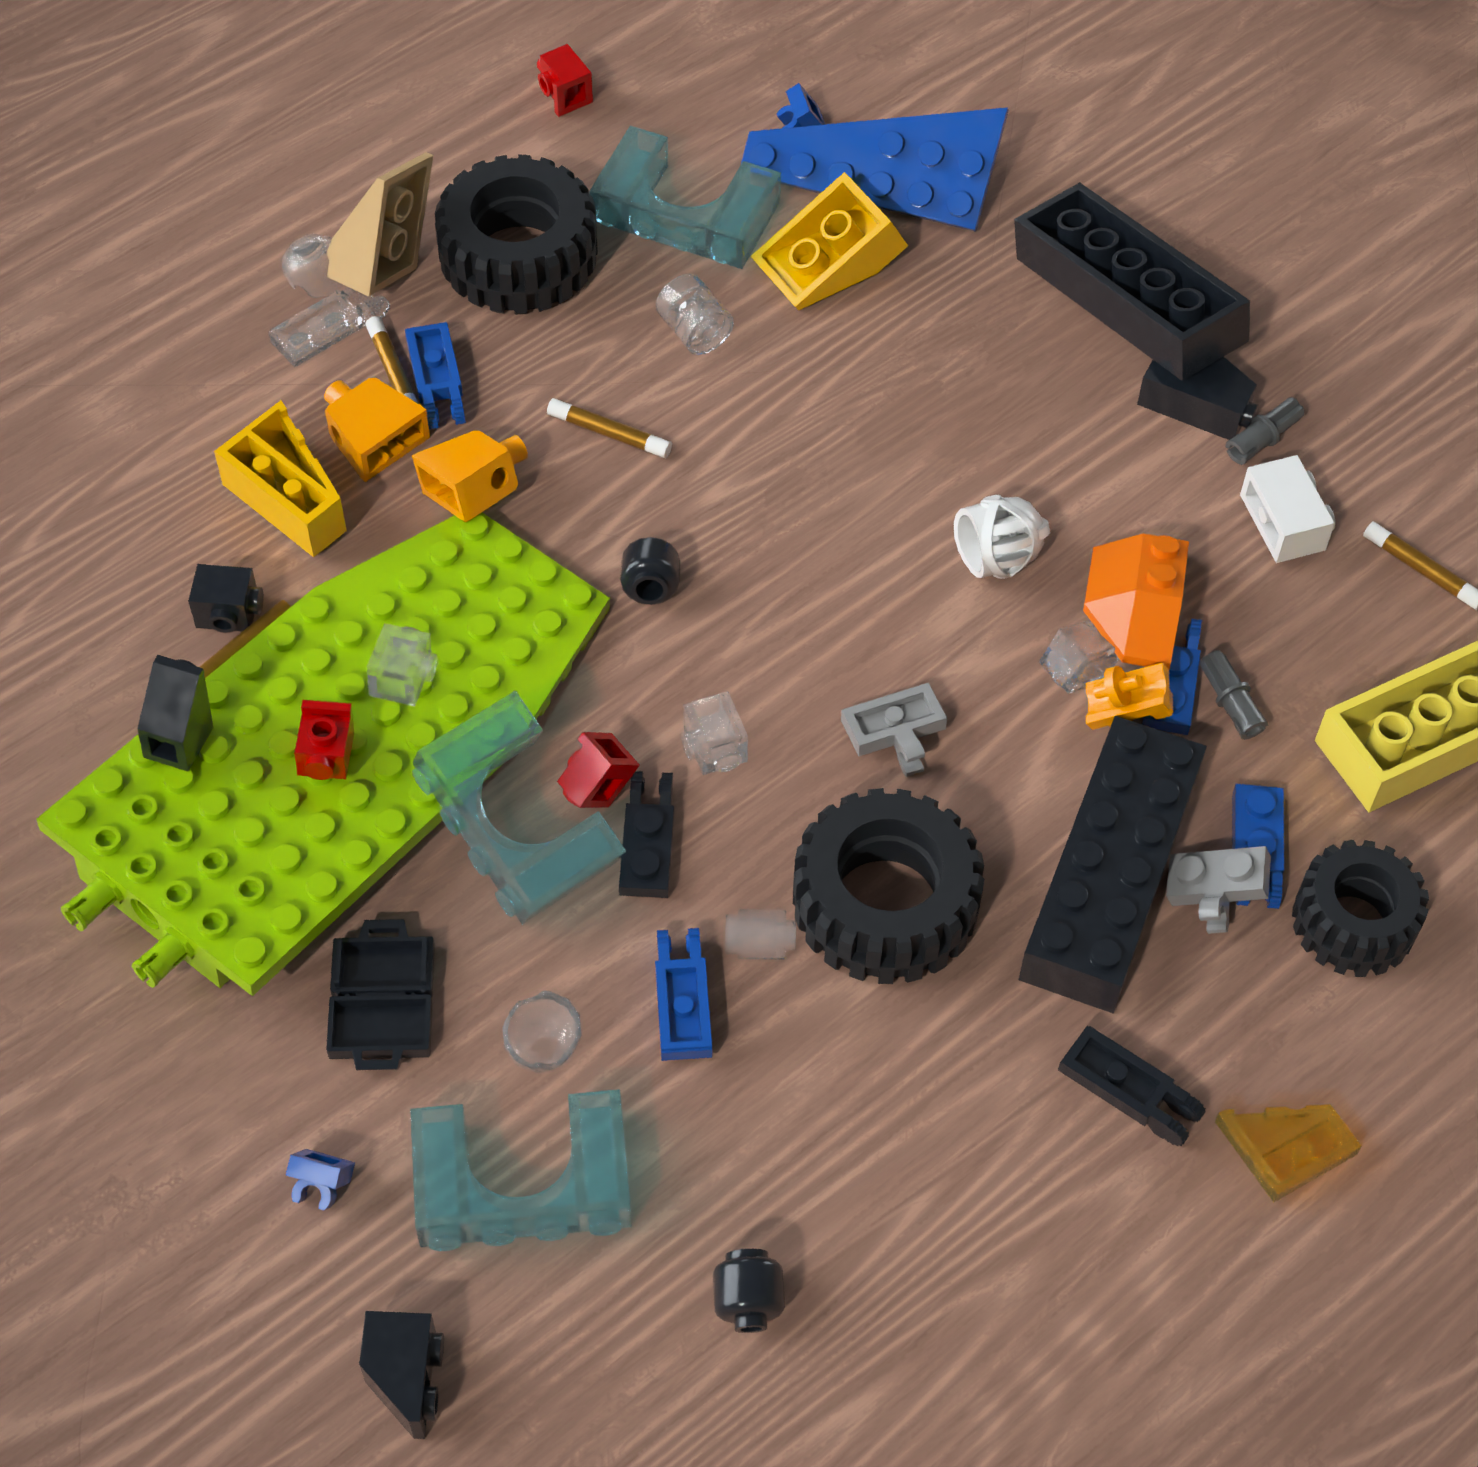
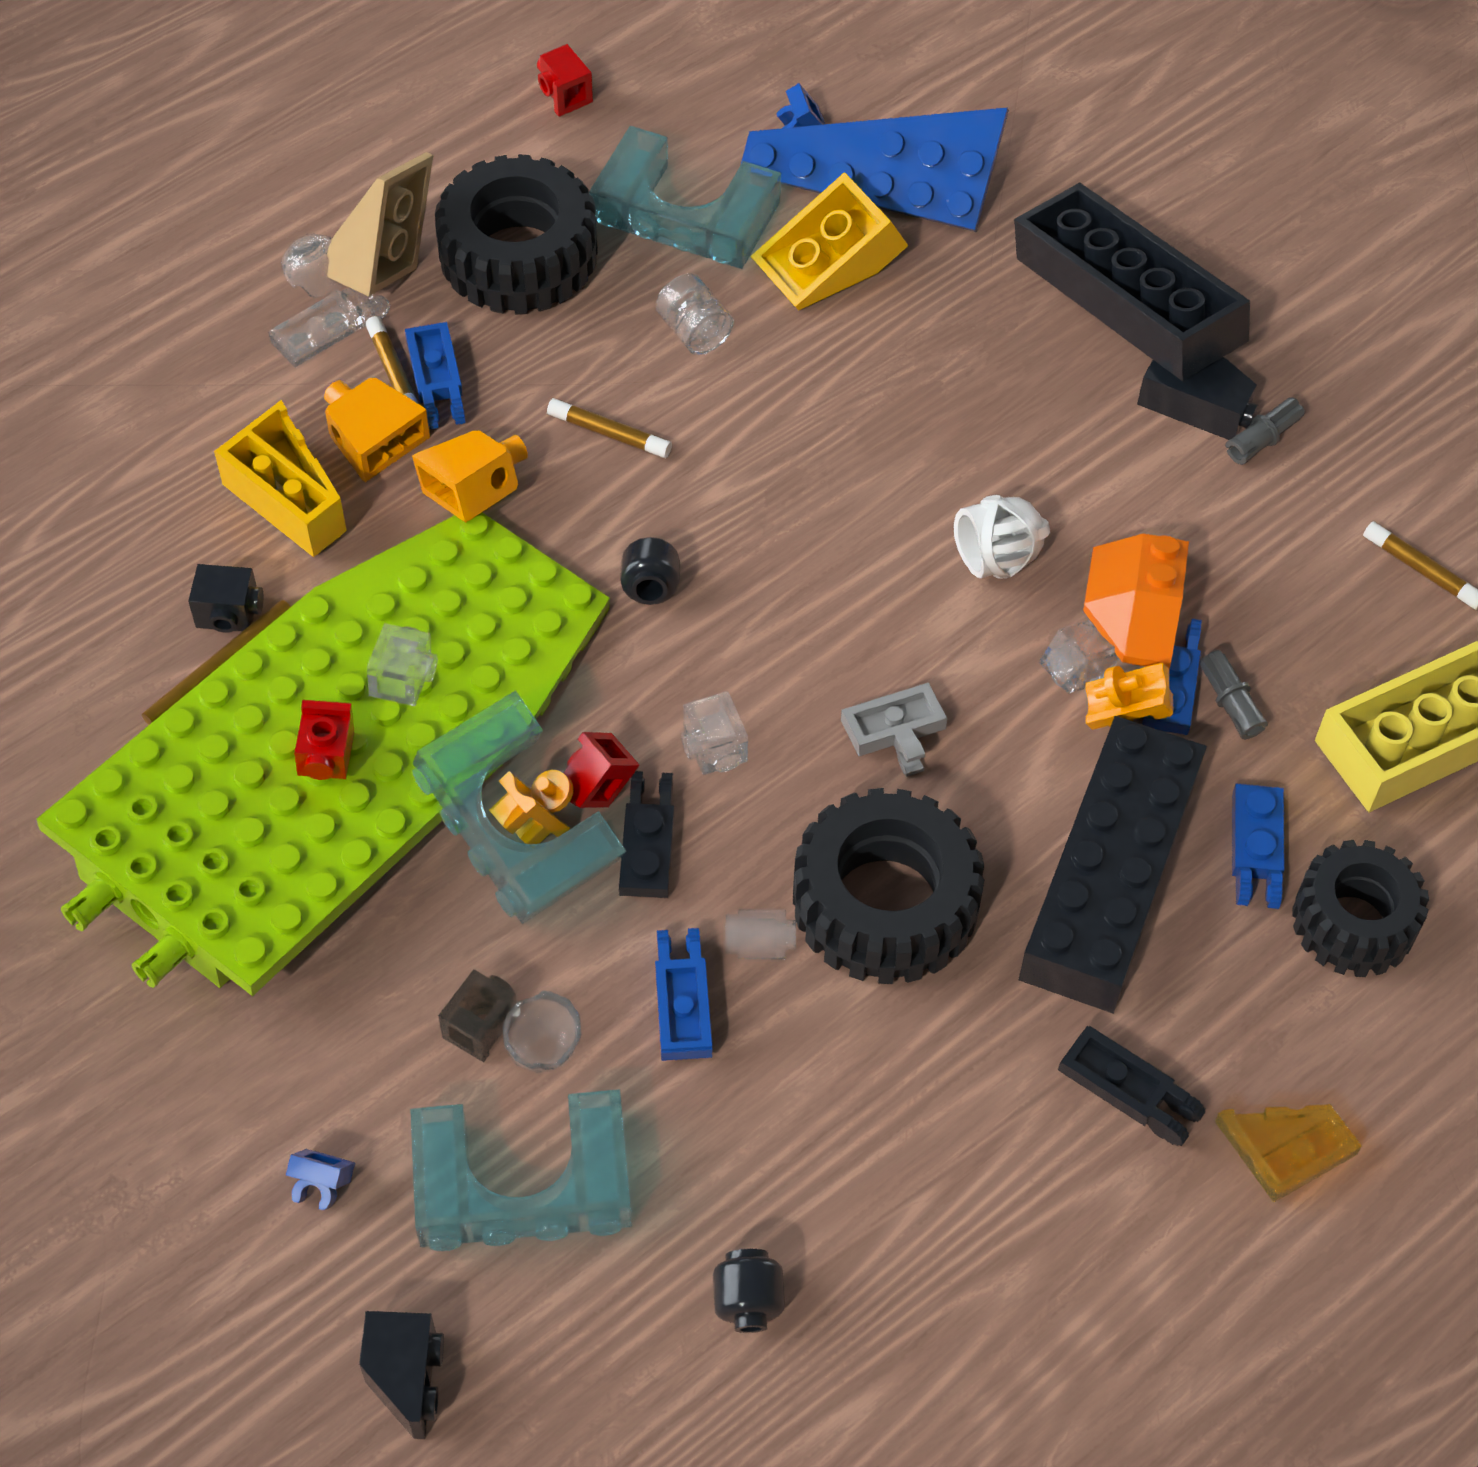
(175, 713): black slope -> none
(381, 996): black piece -> none
(476, 997): none -> clear smoke brick
(531, 809): none -> light orange hips
(1217, 879): light grey plate -> none
(1287, 508): white brick -> none

